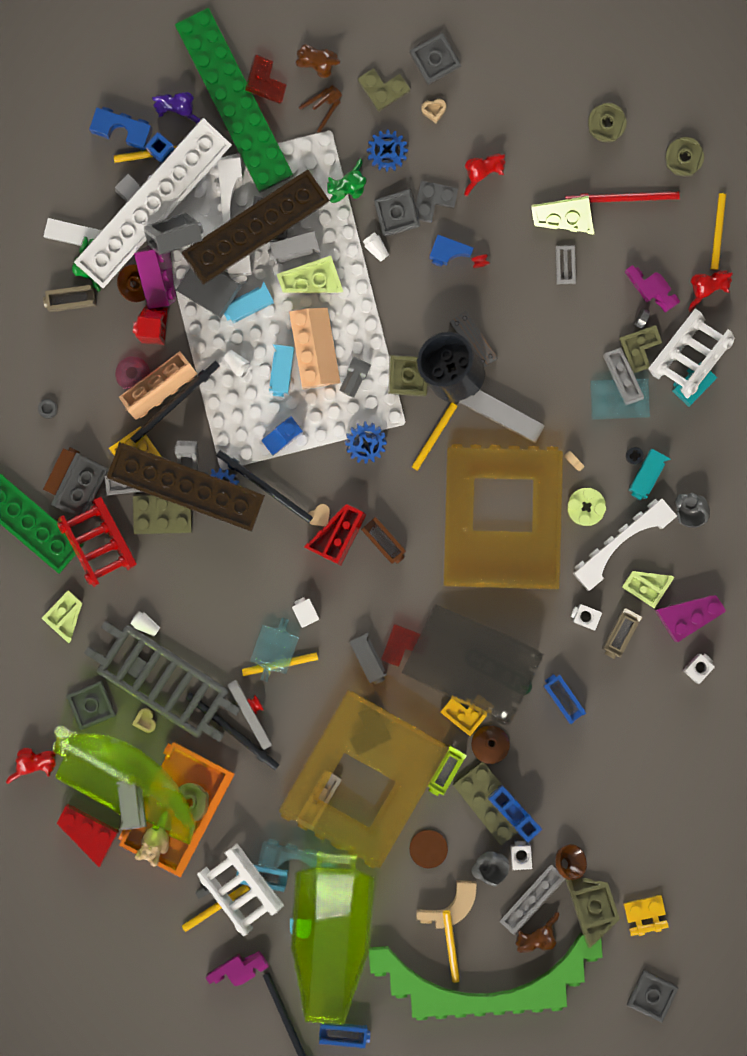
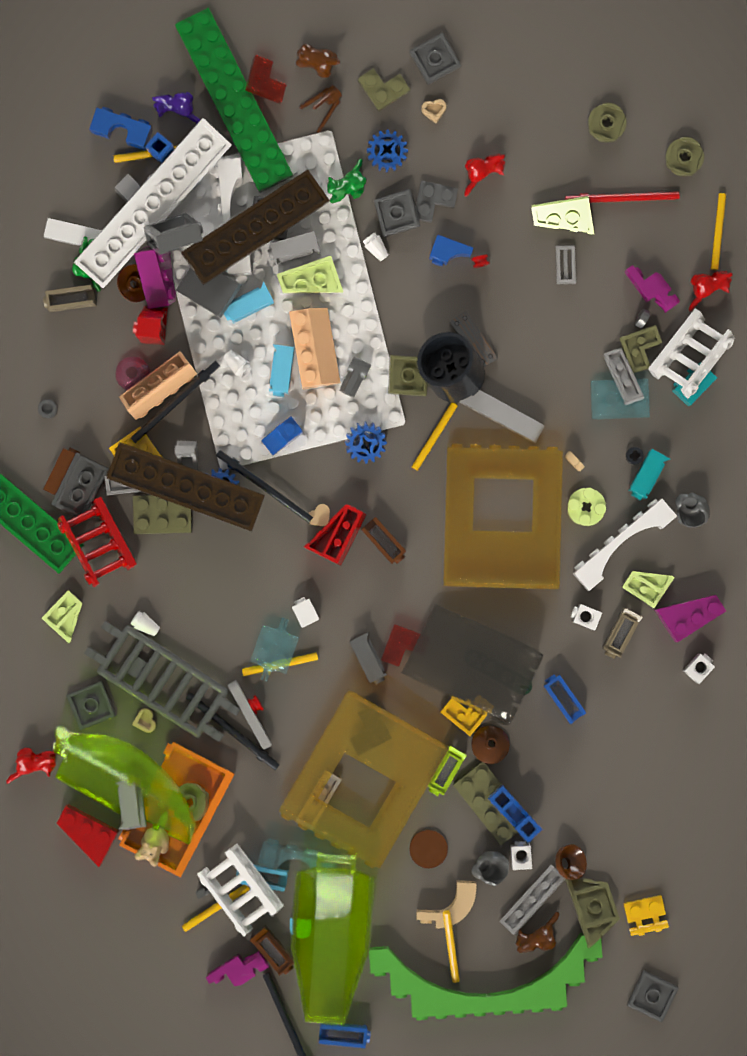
(273, 951): none -> reddish brown window

